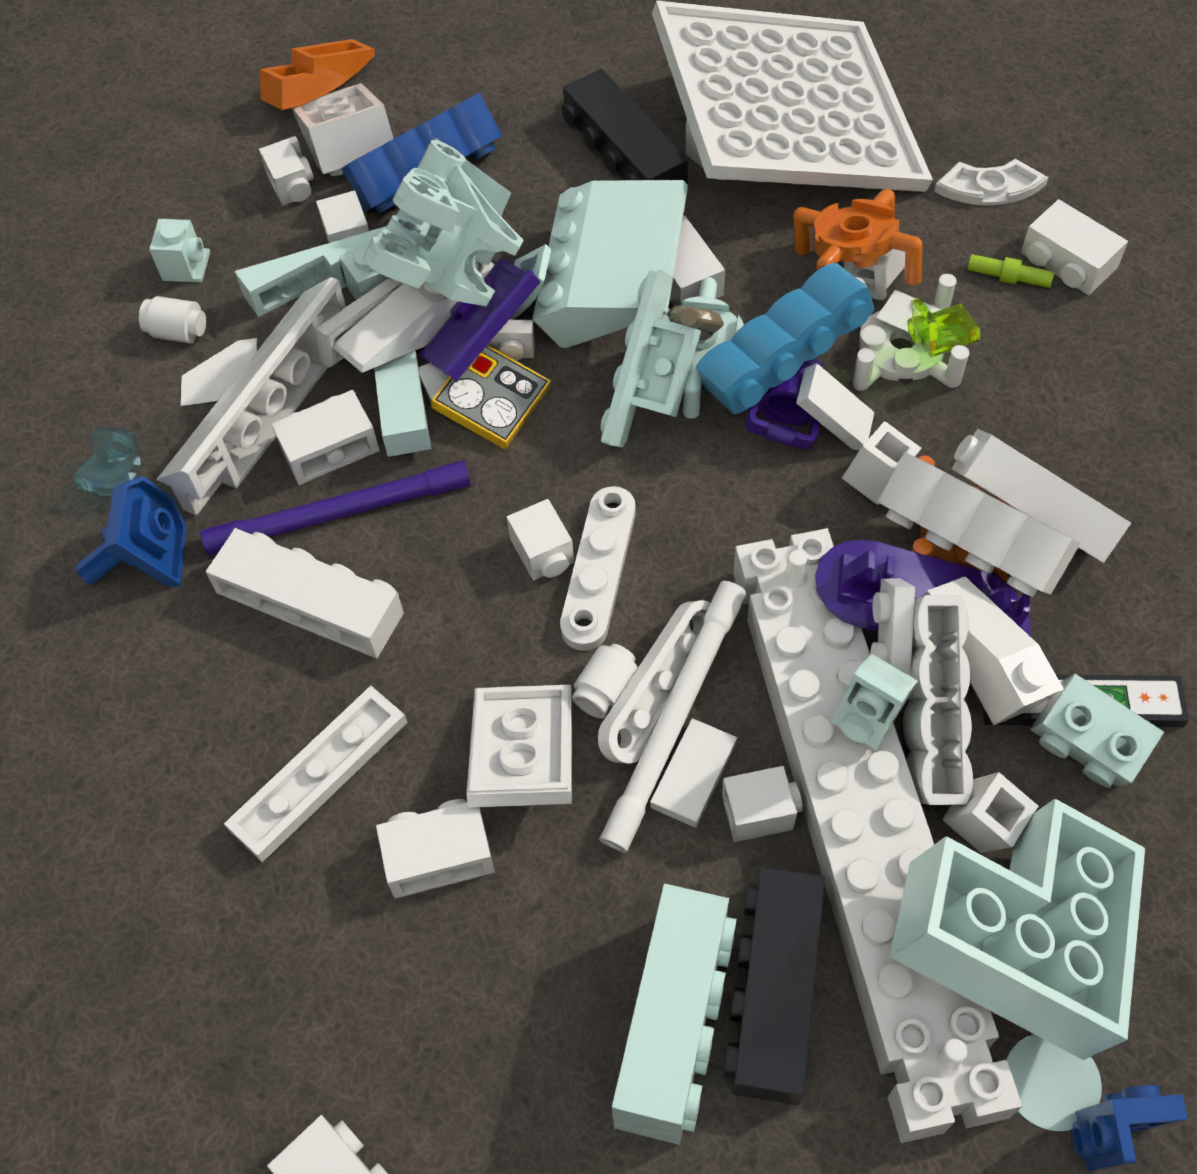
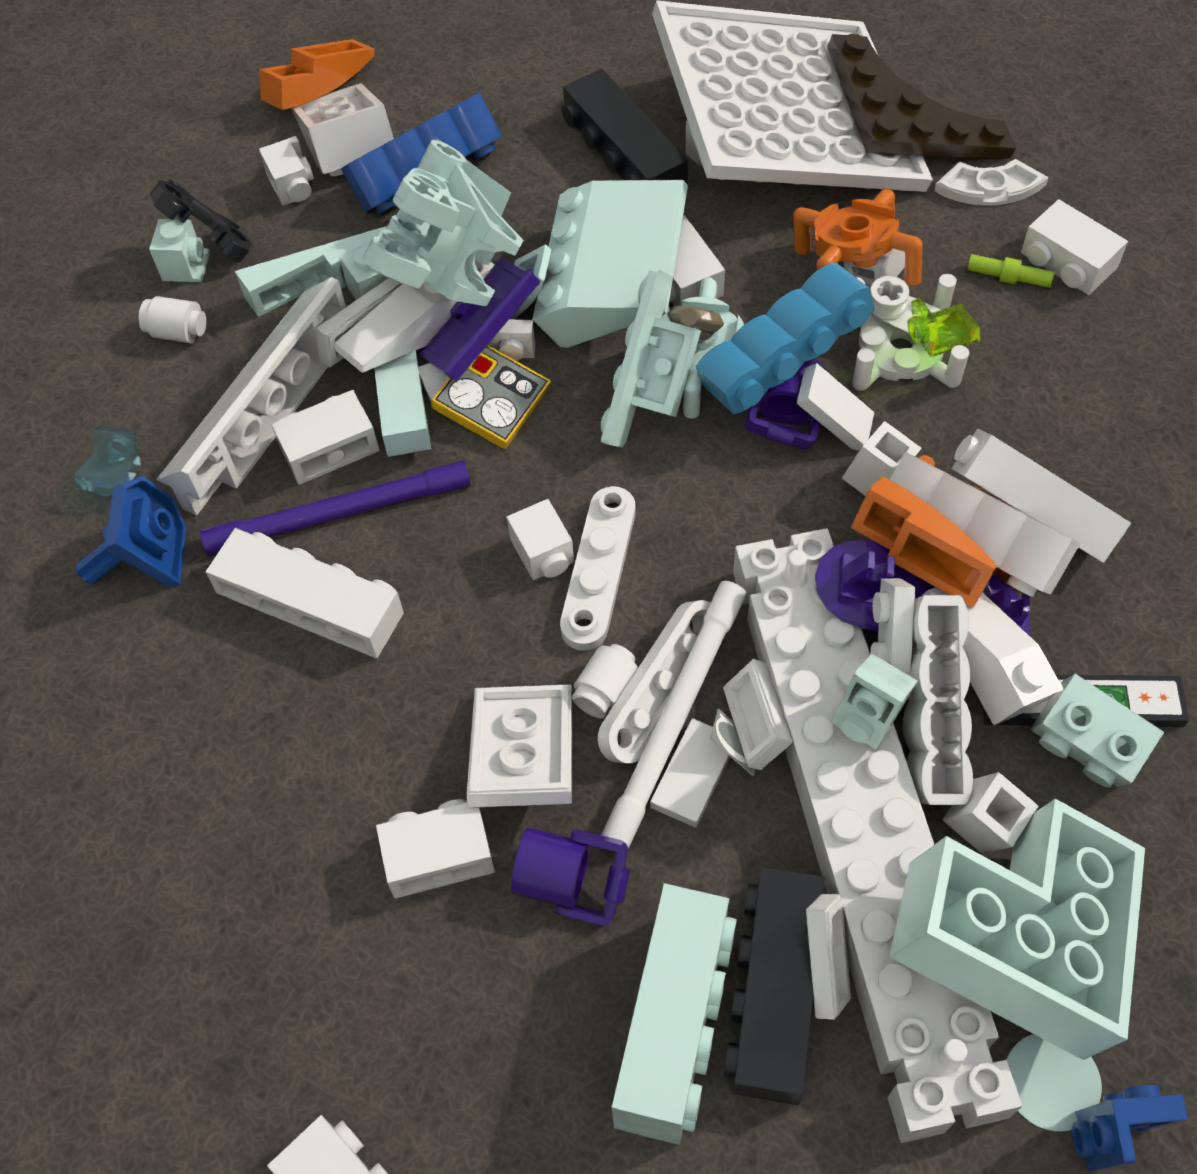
(176, 201): none -> black helmet
(214, 376): white sticker -> none
(315, 773): white plate -> none
(342, 216): white brick -> none
(554, 868): none -> dark purple piece
(726, 737): none -> light grey sticker
(757, 714): none -> white tile
(760, 803): white brick -> none
(828, 955): none -> white tile
(886, 306): none -> white bush
(903, 120): none -> dark brown plate
(924, 541): none -> orange slope

